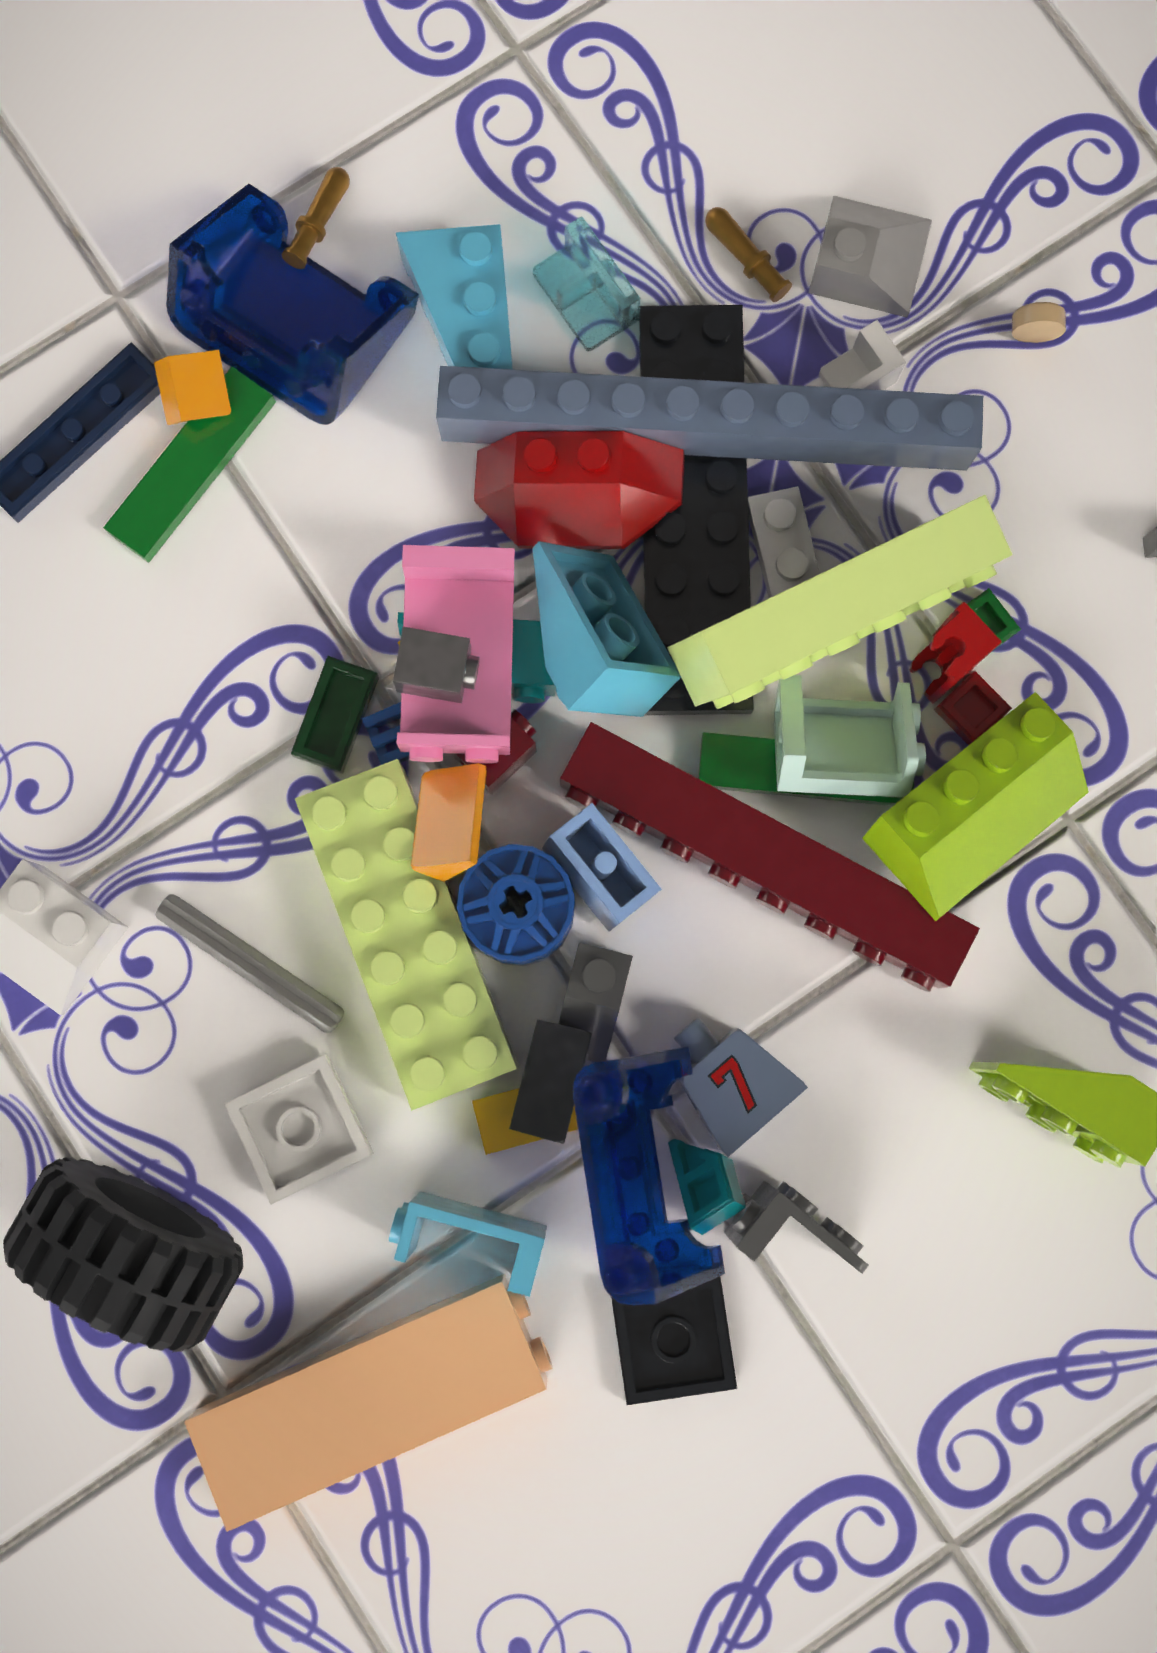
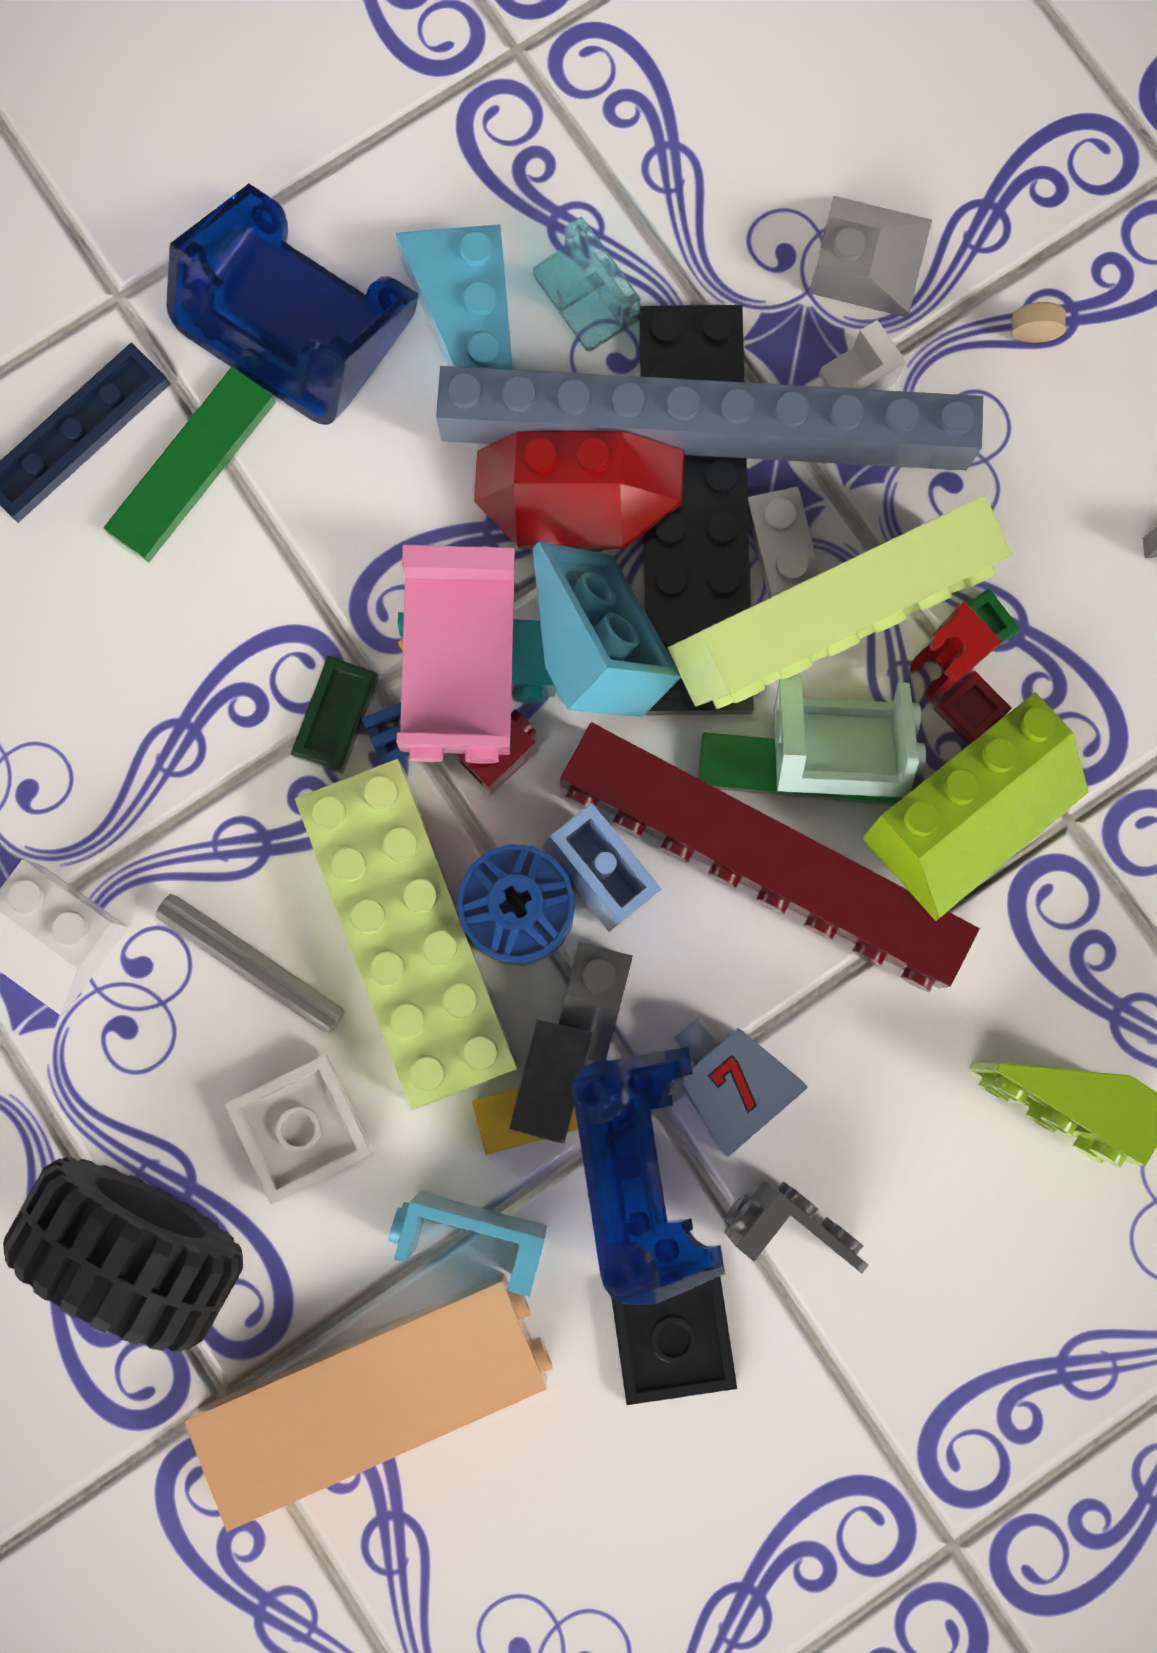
(192, 386): light orange panel -> none
(311, 226): pearl gold piece -> none
(435, 665): flat silver brick -> none
(448, 821): light orange slope -> none
(706, 1185): teal tile -> none
(755, 262): pearl gold piece -> none

